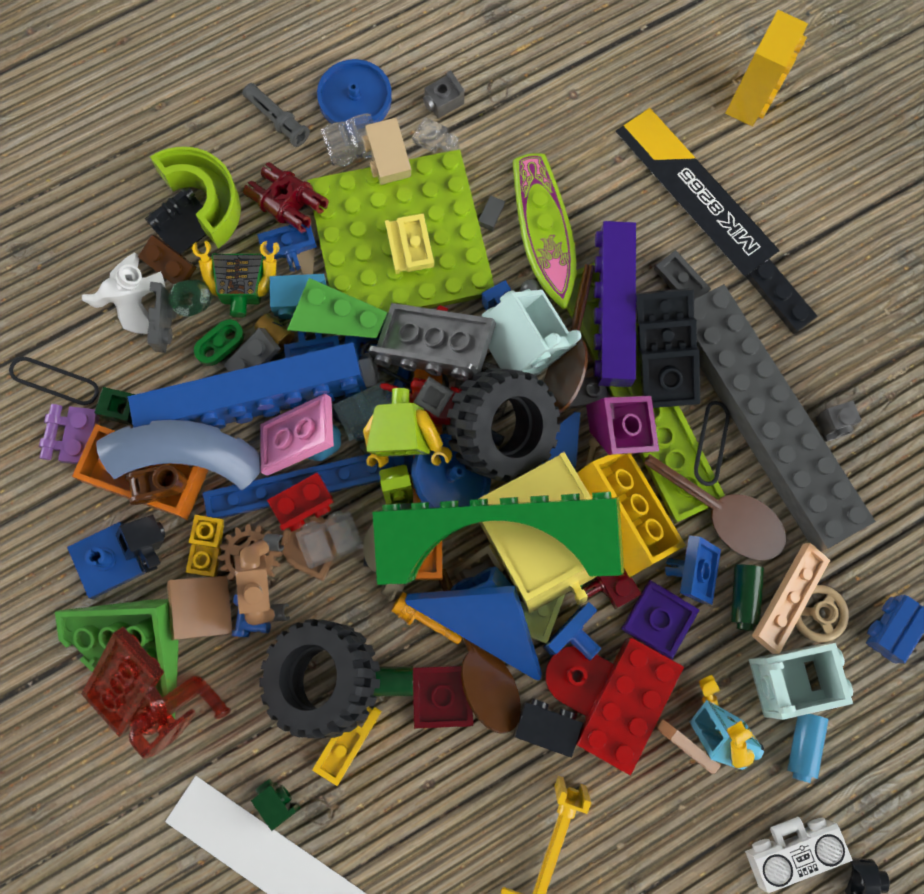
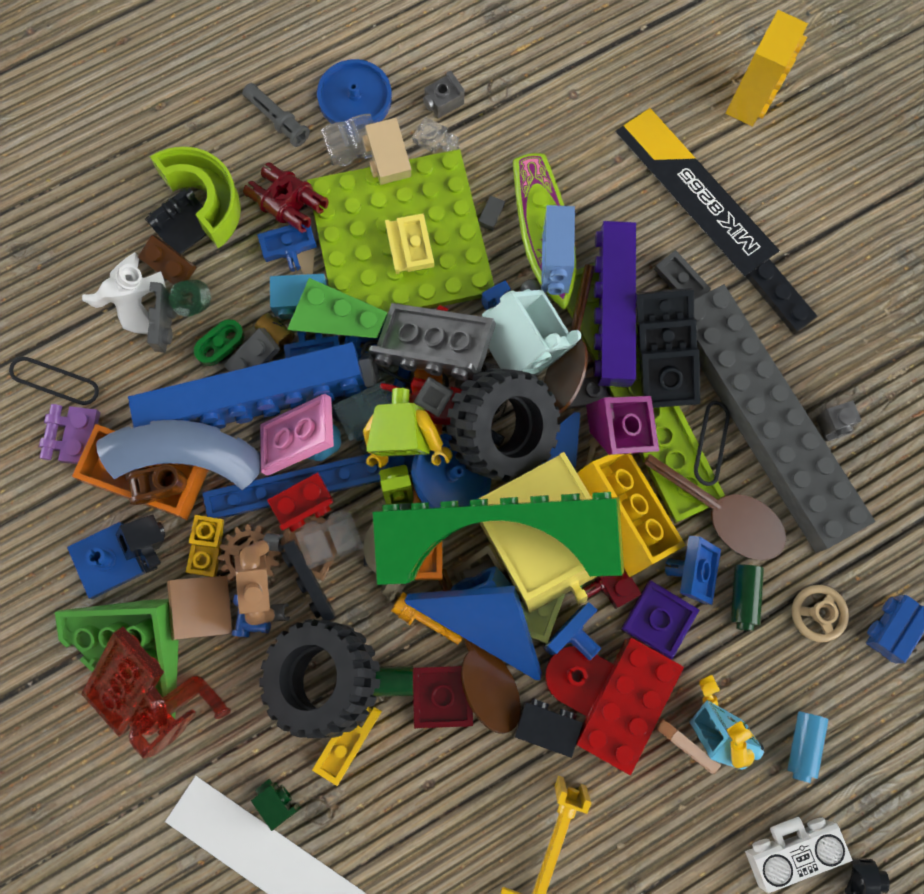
(110, 406): dark green brick -> none
(238, 277): torso -> none
(307, 581): none -> black plate
(558, 249): none -> medium blue window
(785, 685): light aqua container -> none
(791, 598): light nougat plate -> none

